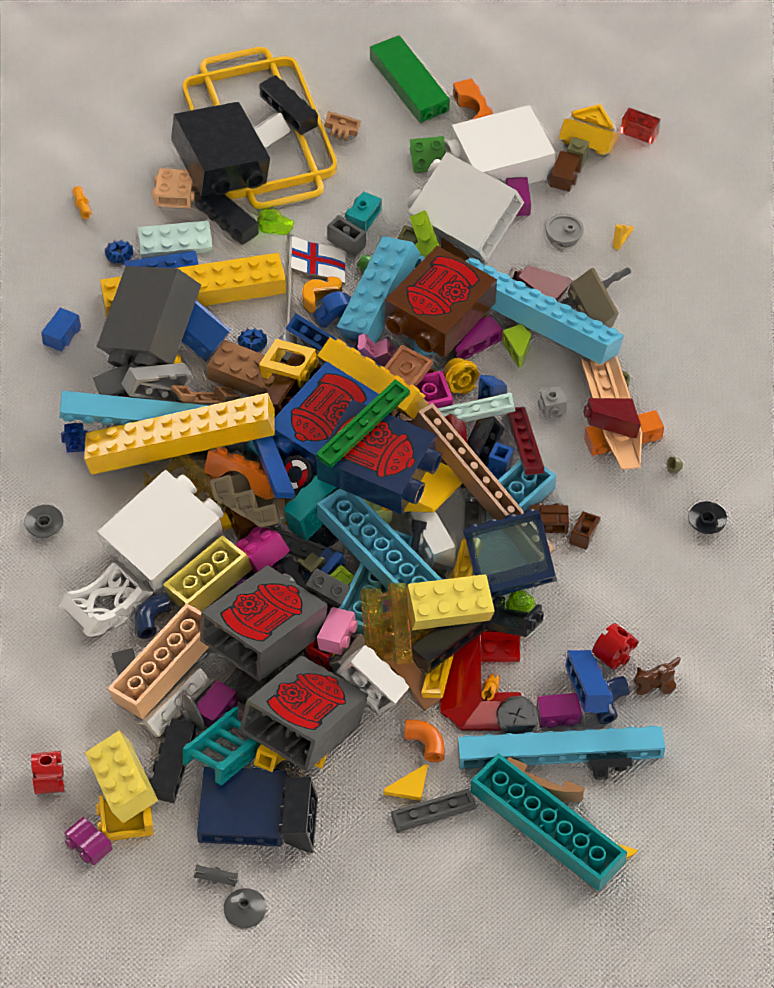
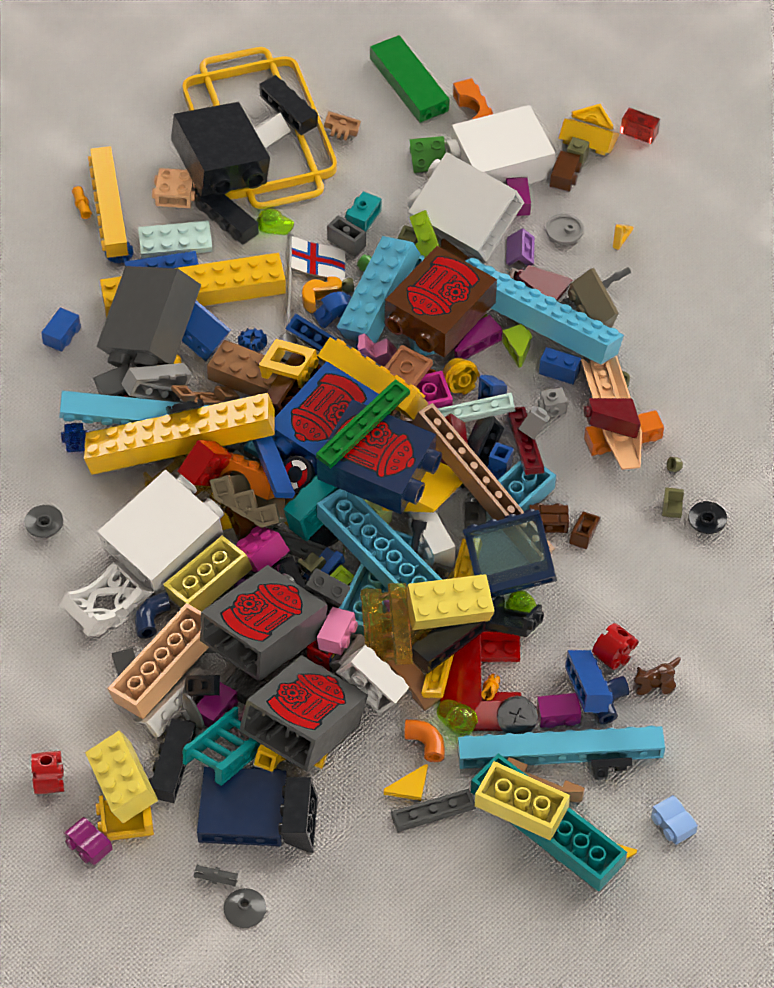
(108, 202): none -> yellow brick
(184, 406): none -> black tile
(202, 685): none -> black hinge
(204, 462): none -> red brick
(348, 285): none -> olive hinge
(466, 717): none -> clear neon green cap
(520, 247): none -> medium lavender panel
(522, 800): none -> light yellow brick
(534, 422): none -> light grey slope
(559, 366): none -> blue brick
(673, 502): none -> olive panel
(674, 820): none -> light blue brick

